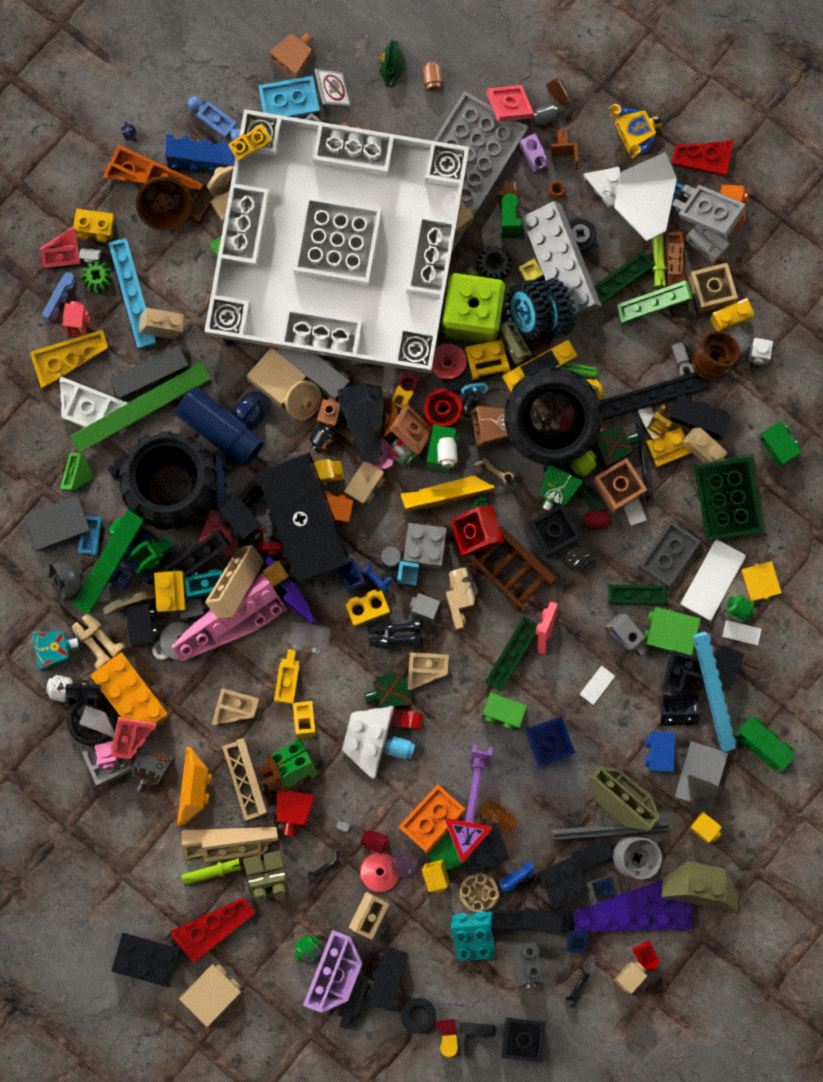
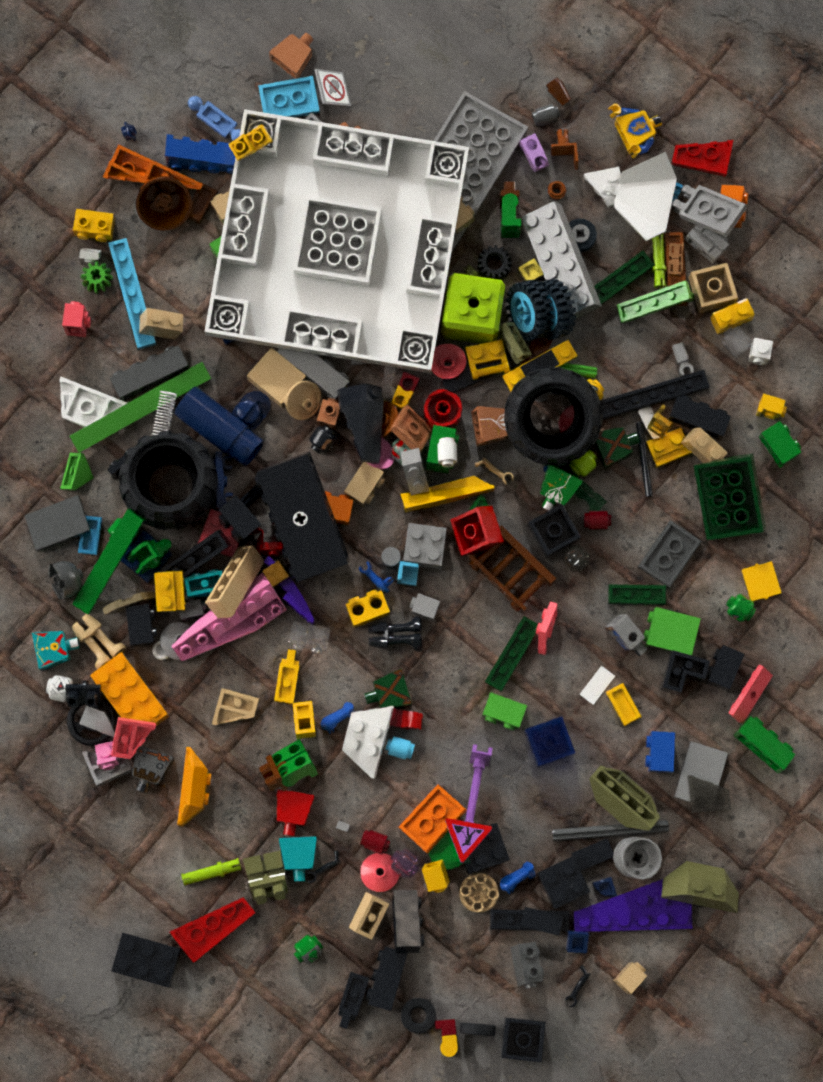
(59, 296): medium blue hinge -> none
(61, 250): coral wing -> none
(64, 357): yellow wing -> none
(121, 578): dark blue plate -> none
(170, 411): none -> white piece
(211, 994): tan brick -> none
(221, 181): tan piece -> none
(226, 843): tan wedge -> none
(250, 773): tan fence -> none
(298, 855): none -> teal torso
(329, 470): yellow brick -> none
(330, 722): none -> blue piece
(334, 974): lavender wedge -> none
(351, 576): dark blue slope -> none
(391, 63): dark green hat -> none
(407, 921): none -> black brick
(414, 471): none -> light grey piece
(426, 668): tan wing -> none
(432, 76): nougat brick -> none
(462, 595): tan plate -> none
(471, 399): black arm -> none
(473, 936): teal bracket -> none
(480, 387): medium azure piece -> none
(499, 815): clear orange plate -> none
(510, 103): coral plate -> none
(619, 485): nougat brick -> none
(623, 704): none -> yellow tile
(635, 512): white sticker -> none
(646, 956): red plate -> none
(679, 710): black bracket -> none
(706, 828): yellow brick -> none
(713, 579): white sticker -> none
(714, 691): medium azure piece -> none
(715, 355): reddish brown wheel -> none
(741, 632): white sticker -> none
(750, 694): none -> coral tile
(771, 407): none -> yellow brick

